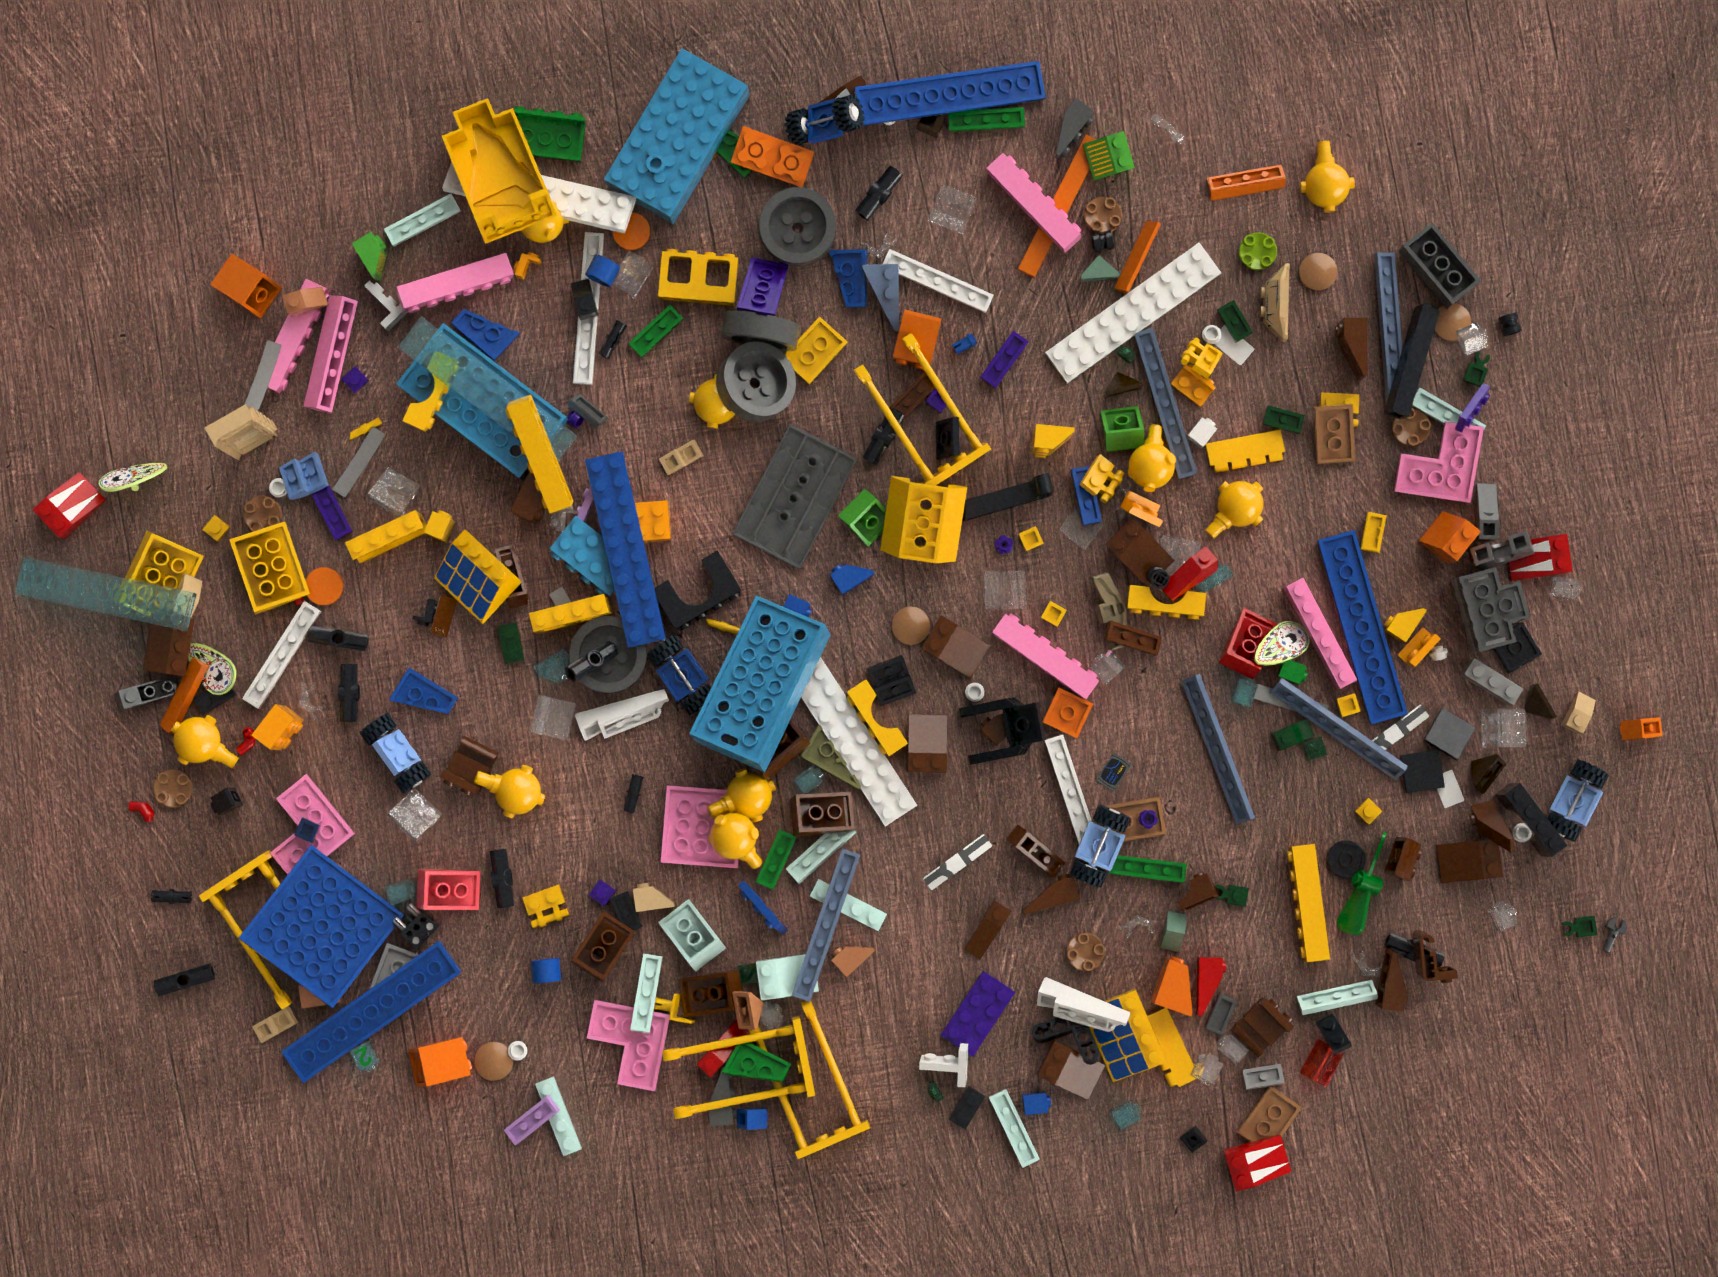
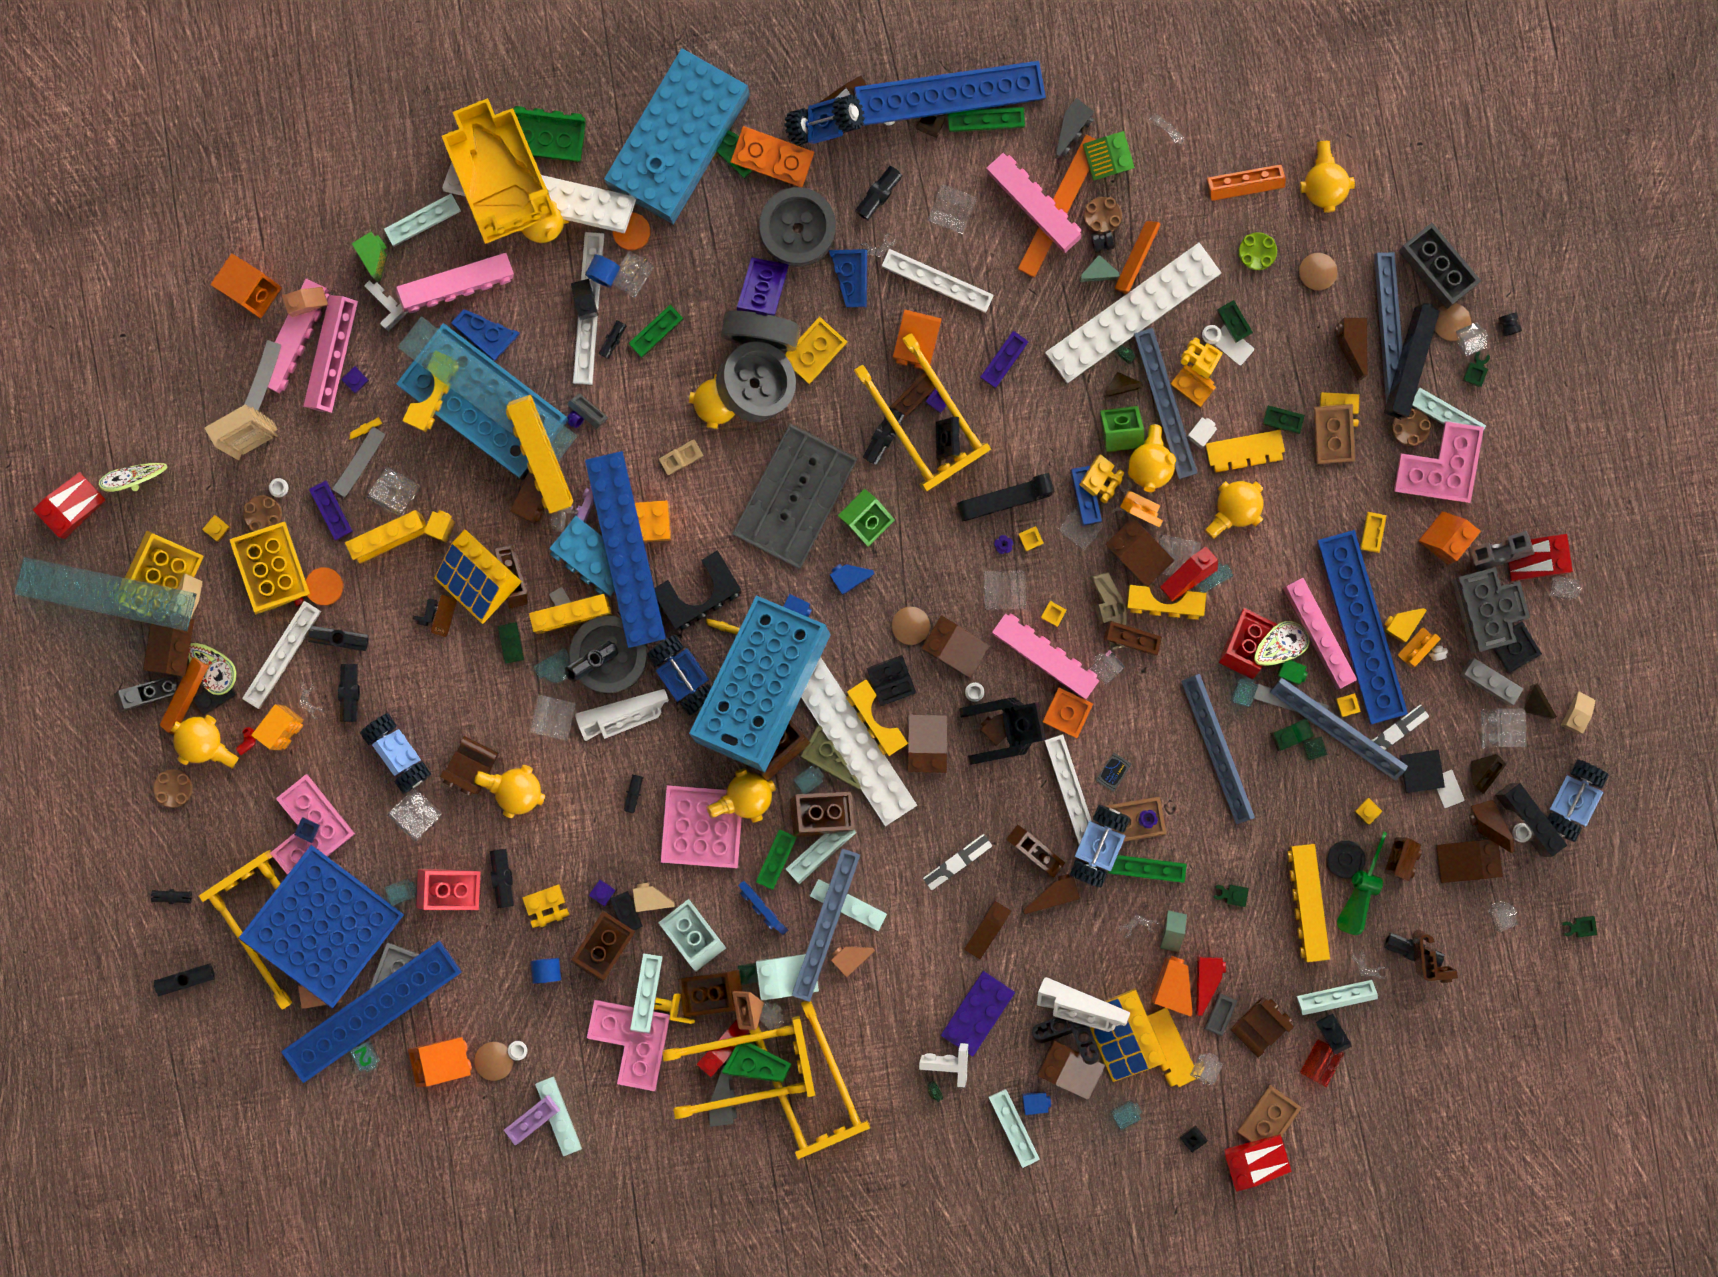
(144, 809): red arm -> none
(225, 801): black slope -> none
(275, 1024): tan slope -> none
(303, 476): medium blue slope -> none
(420, 934): black piece -> none
(423, 693): blue wing -> none
(522, 265): light orange bracket -> none
(697, 290): yellow window -> none
(735, 838): yellow piece -> none
(752, 1118): blue brick -> none
(885, 284): sand blue wing -> none
(908, 520): yellow slope -> none
(964, 343): blue pin -> none
(966, 1107): black plate -> none
(1048, 439): yellow slope -> none
(1085, 951): medium nougat dish -> none
(1154, 574): black wheel -> none
(1200, 892): reddish brown arch -> none
(1232, 1048): clear brick -> none
(1263, 1076): light grey plate -> none
(1275, 303): tan wedge -> none
(1391, 988): reddish brown slope -> none
(1449, 734): tile -> none
(1473, 408): dark purple plate -> none
(1486, 512): slope -> none
(1613, 933): dark grey bar -> none
(1641, 728): orange slope -> none

